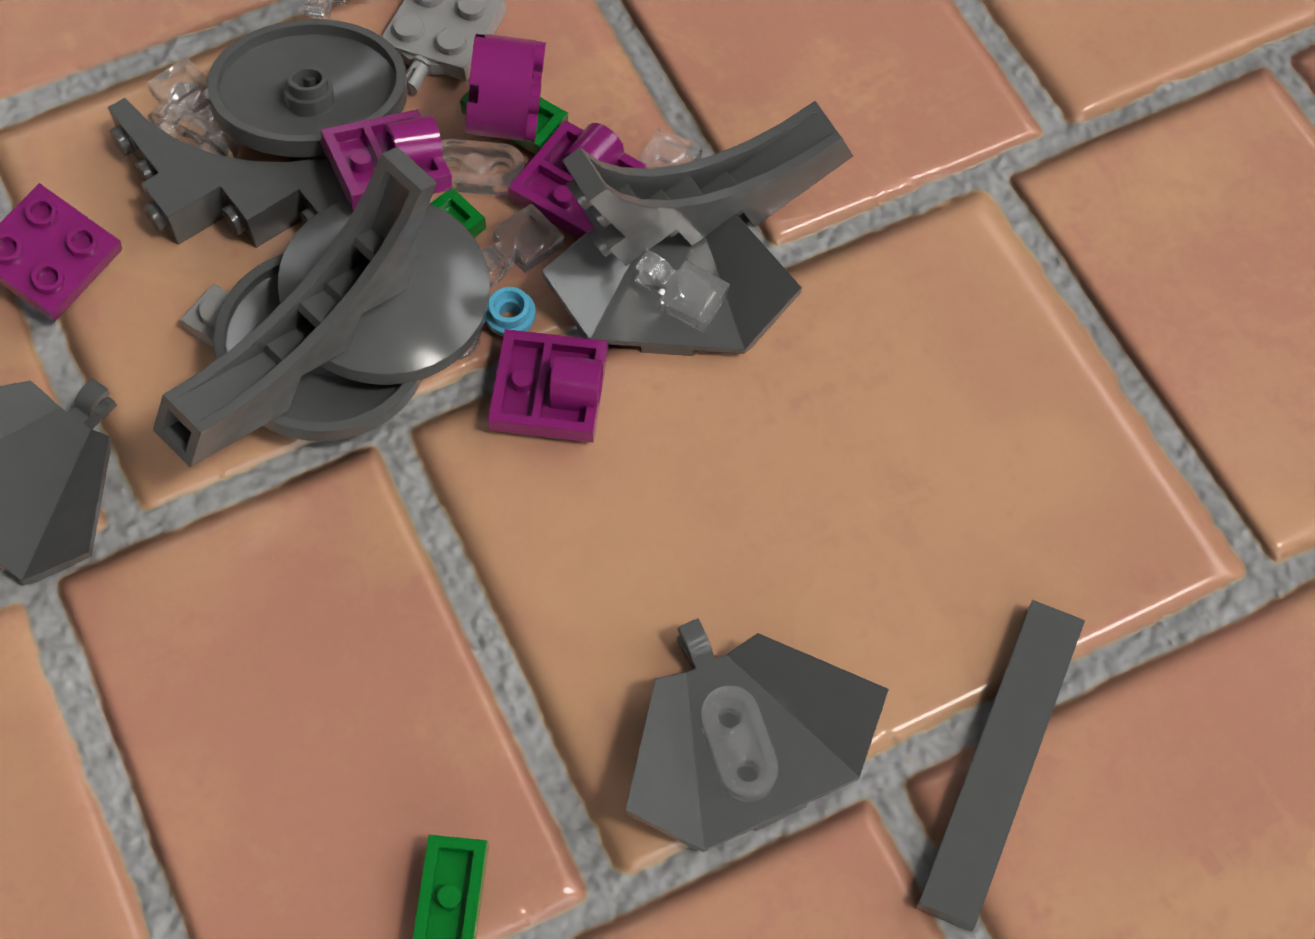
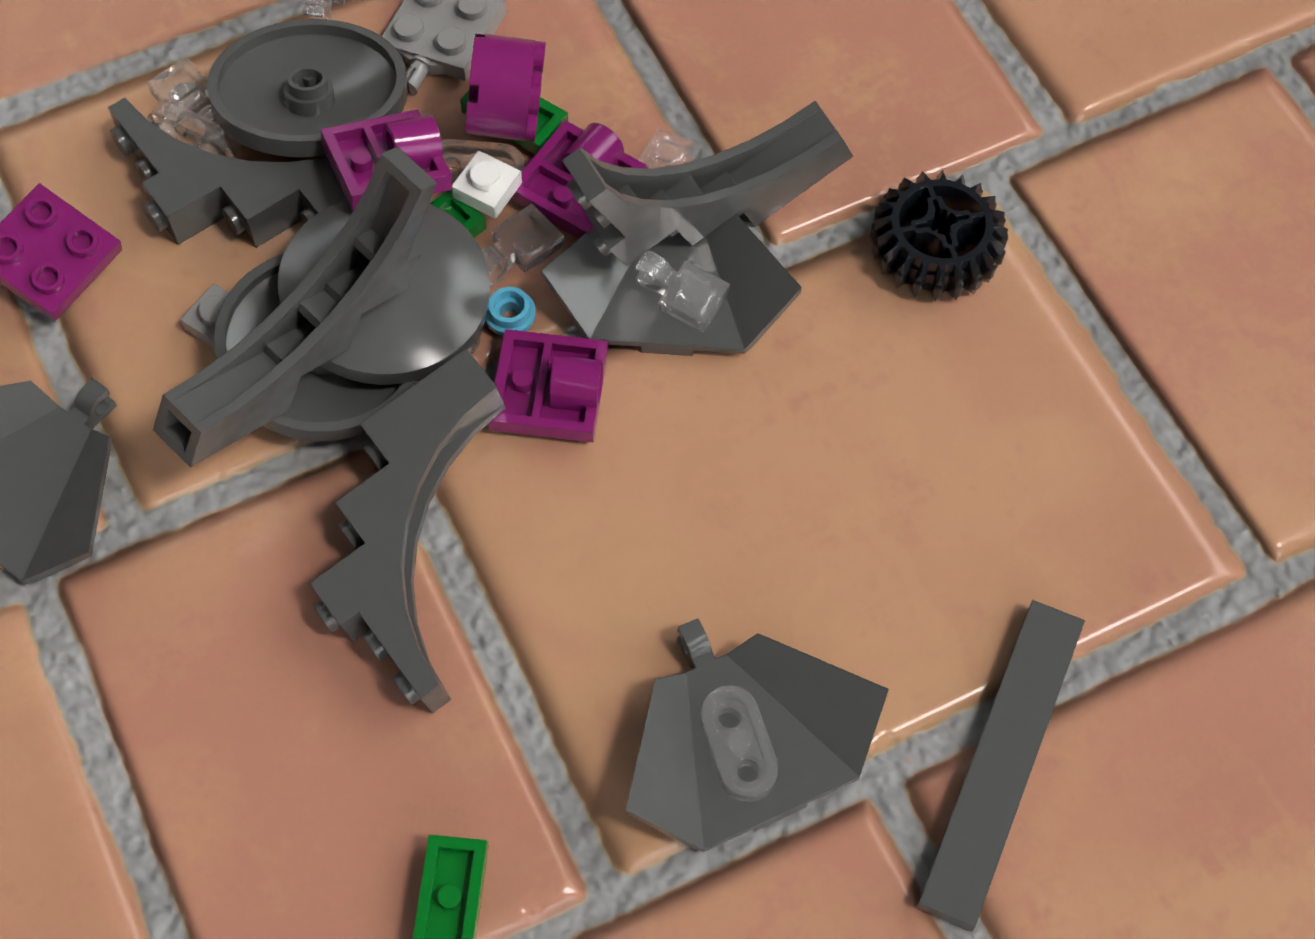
(413, 448): none -> dark grey arch
(487, 184): none -> white plate
(927, 249): none -> black gear

